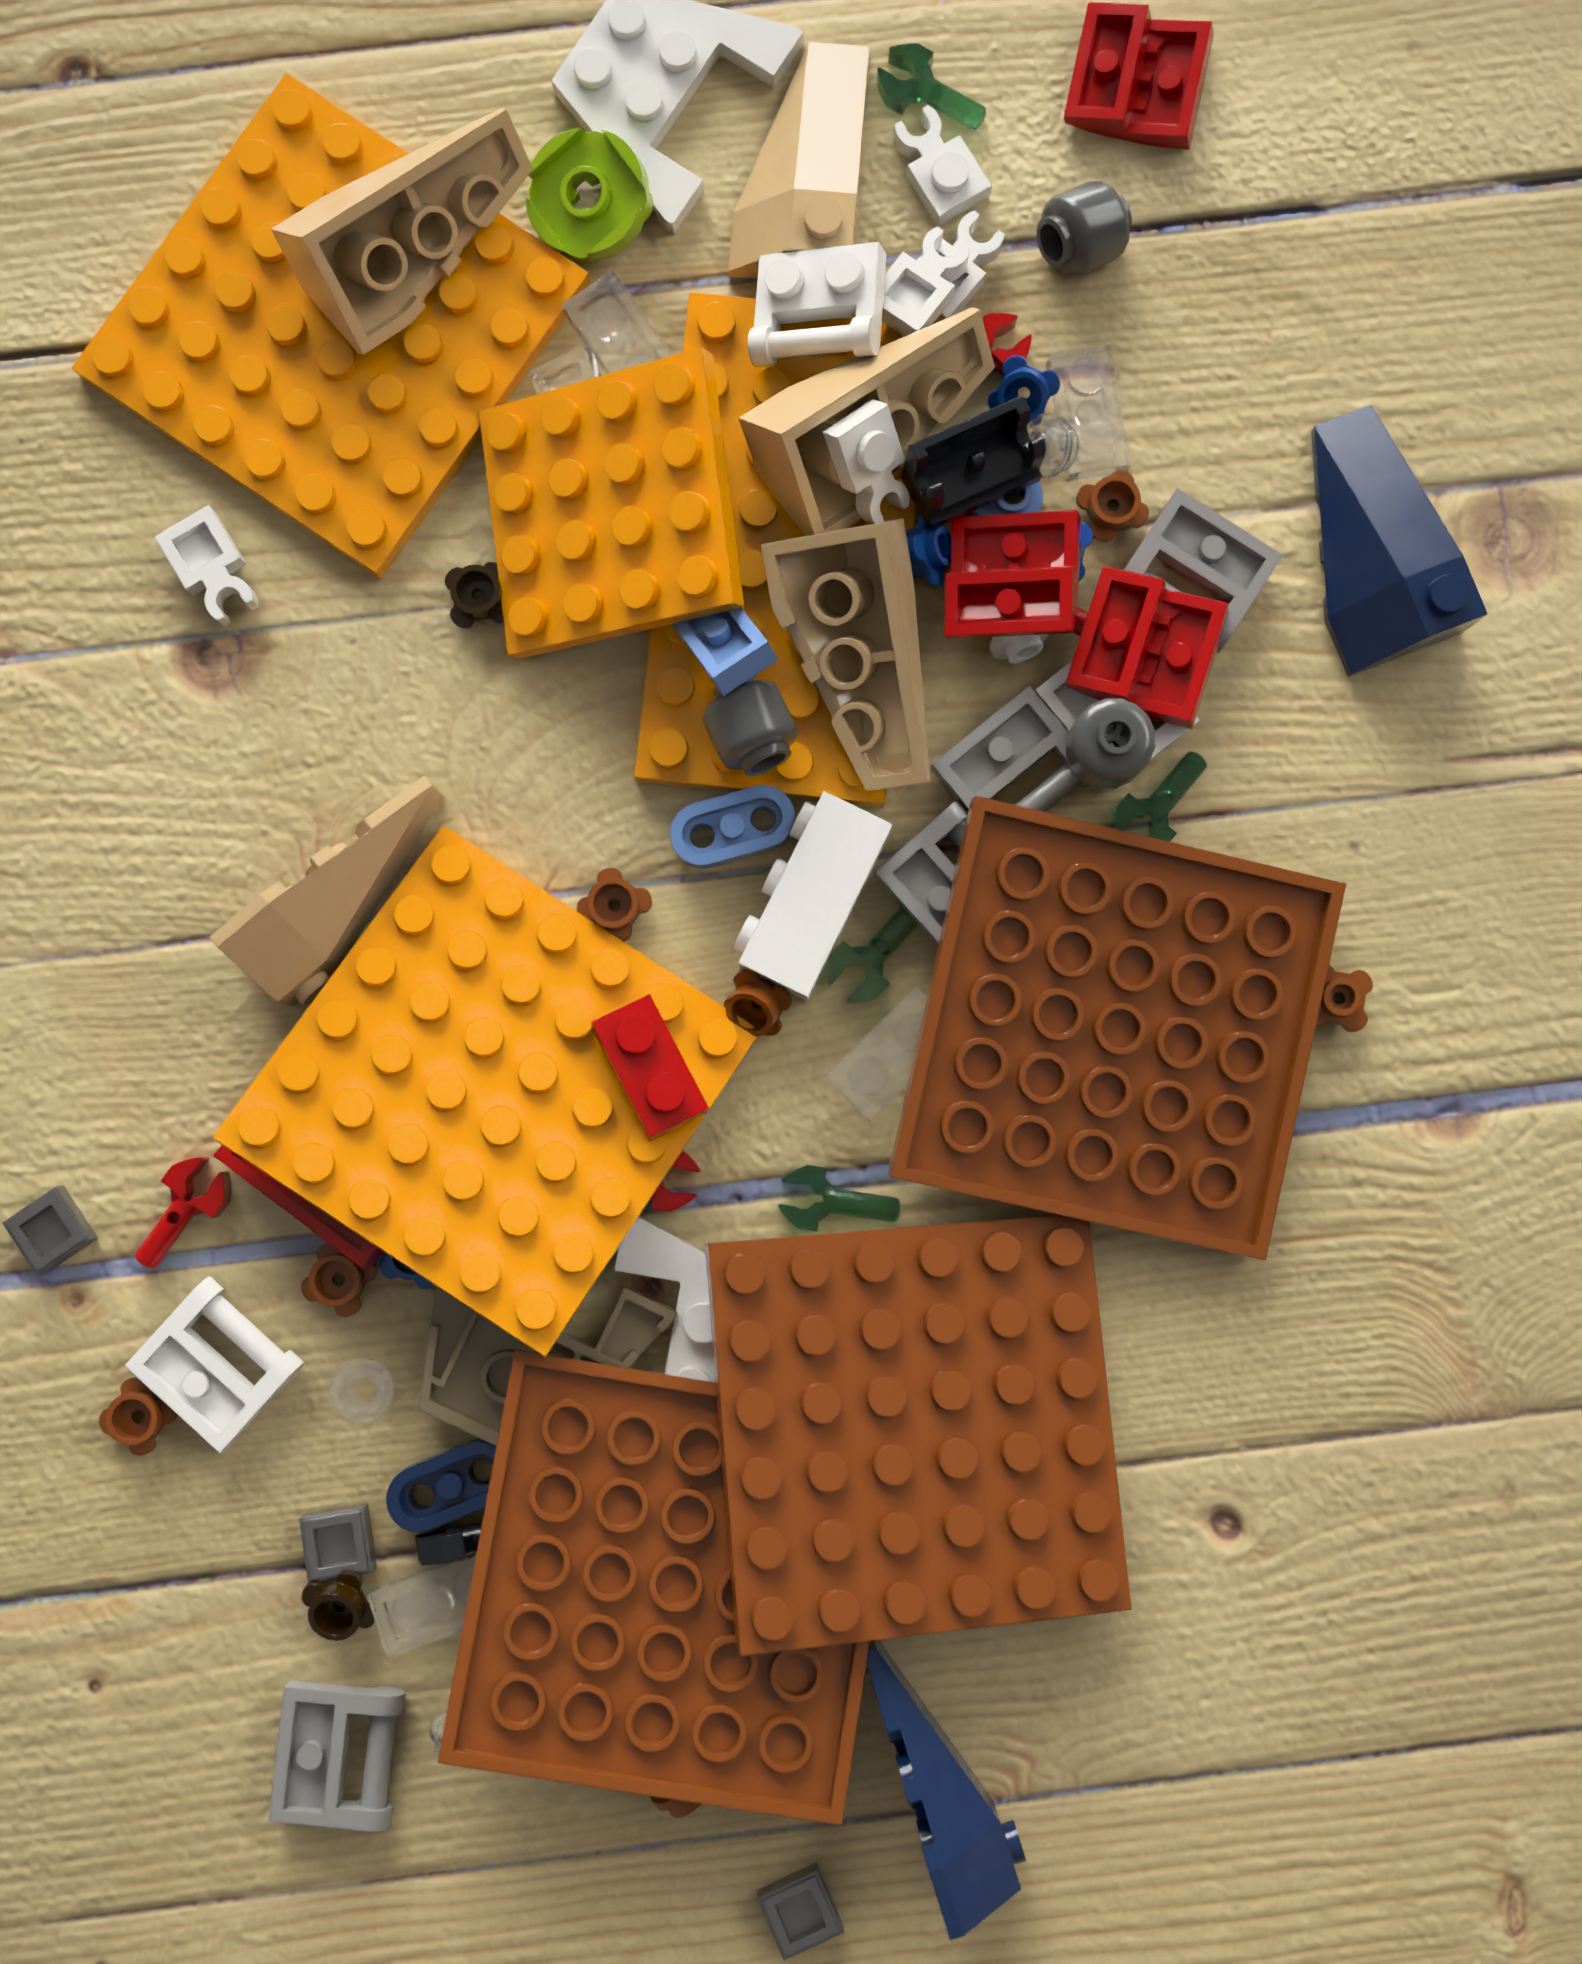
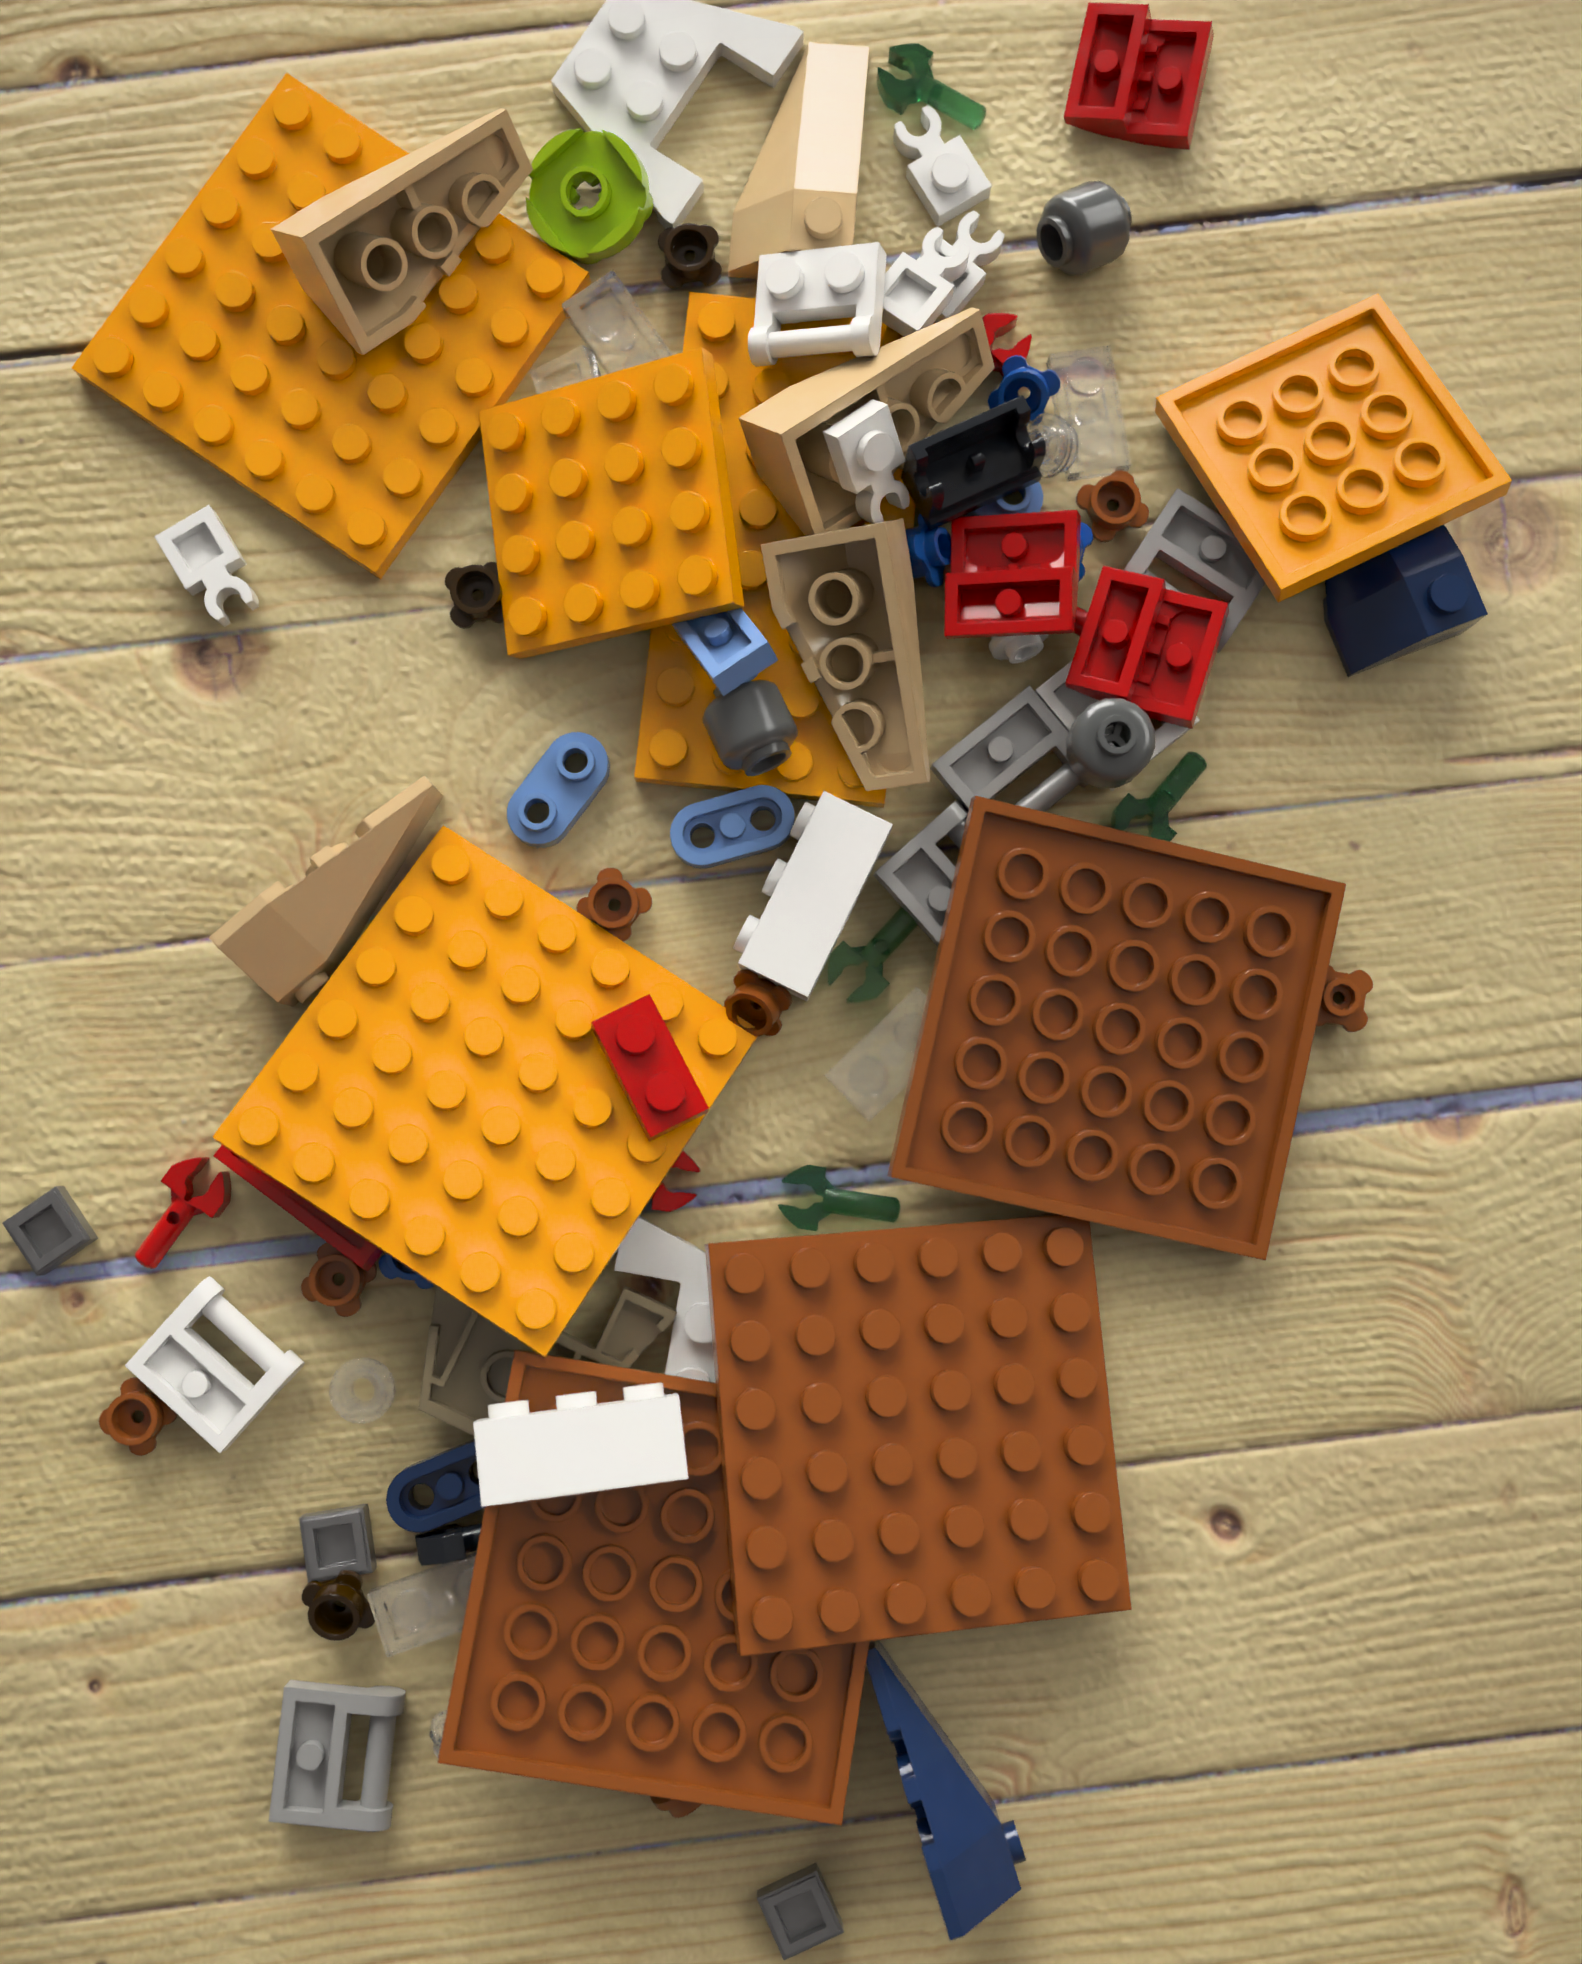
(561, 790): none -> medium blue plate
(579, 1445): none -> white brick
(684, 239): none -> dark brown plate
(1331, 447): none -> light orange plate

